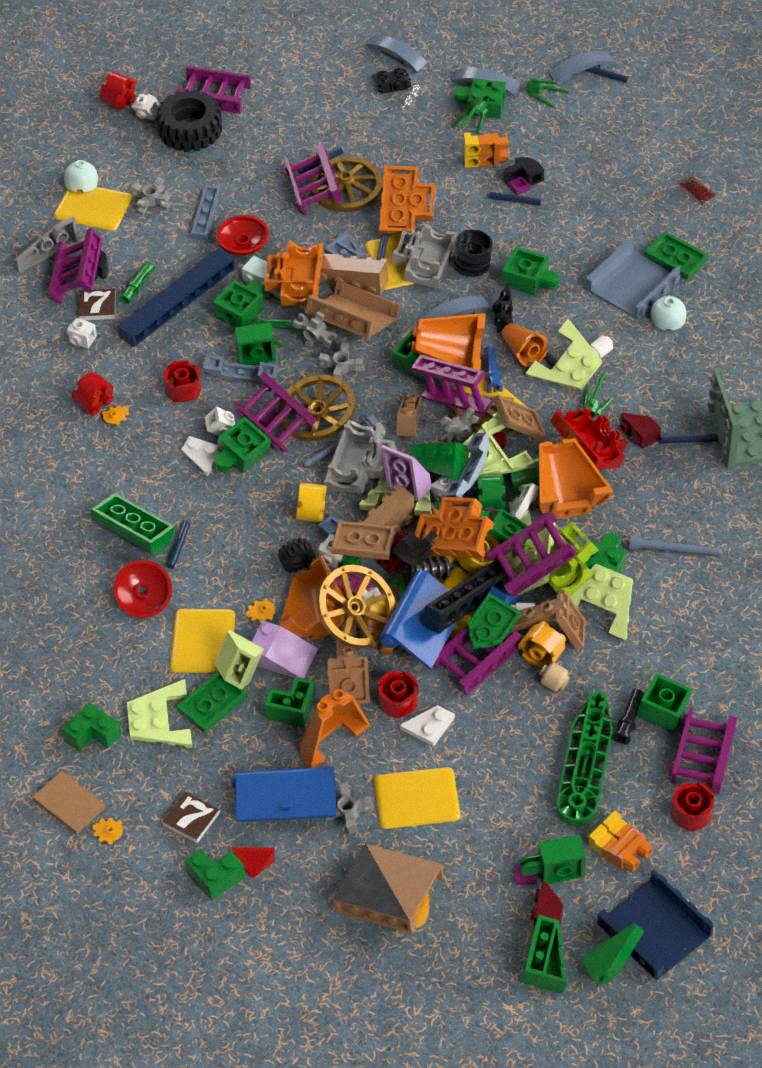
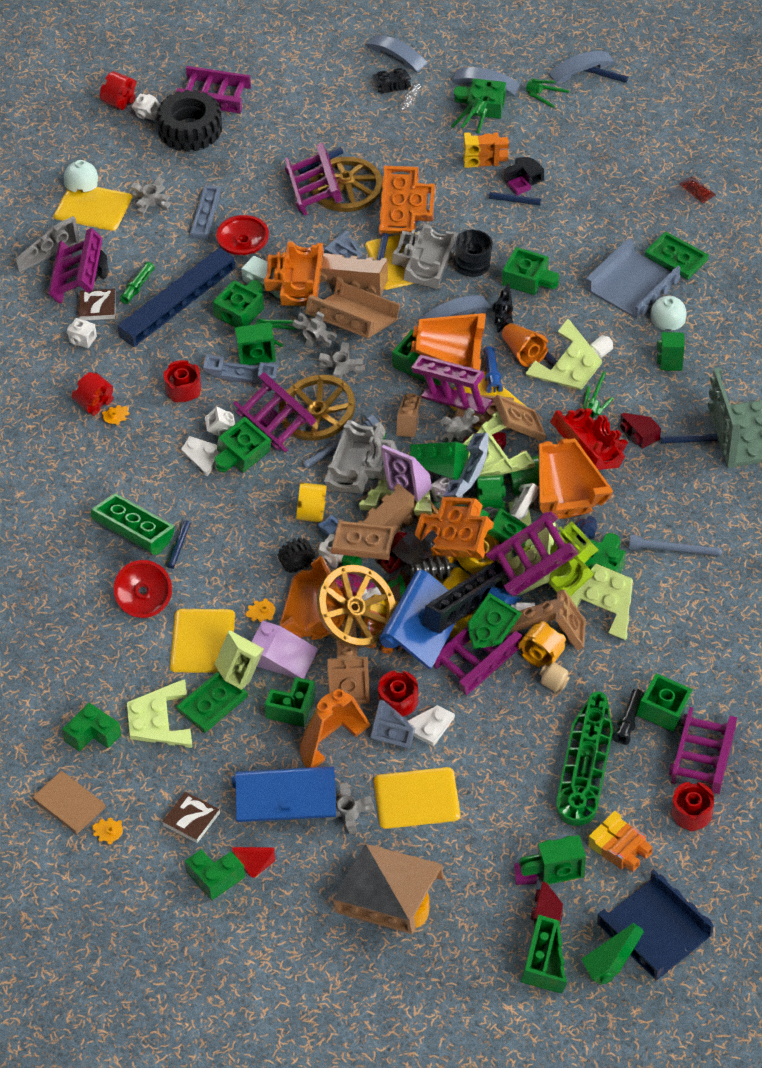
(392, 727): none -> sand blue wing
(588, 527): none -> dark blue rock
(671, 351): none -> green brick

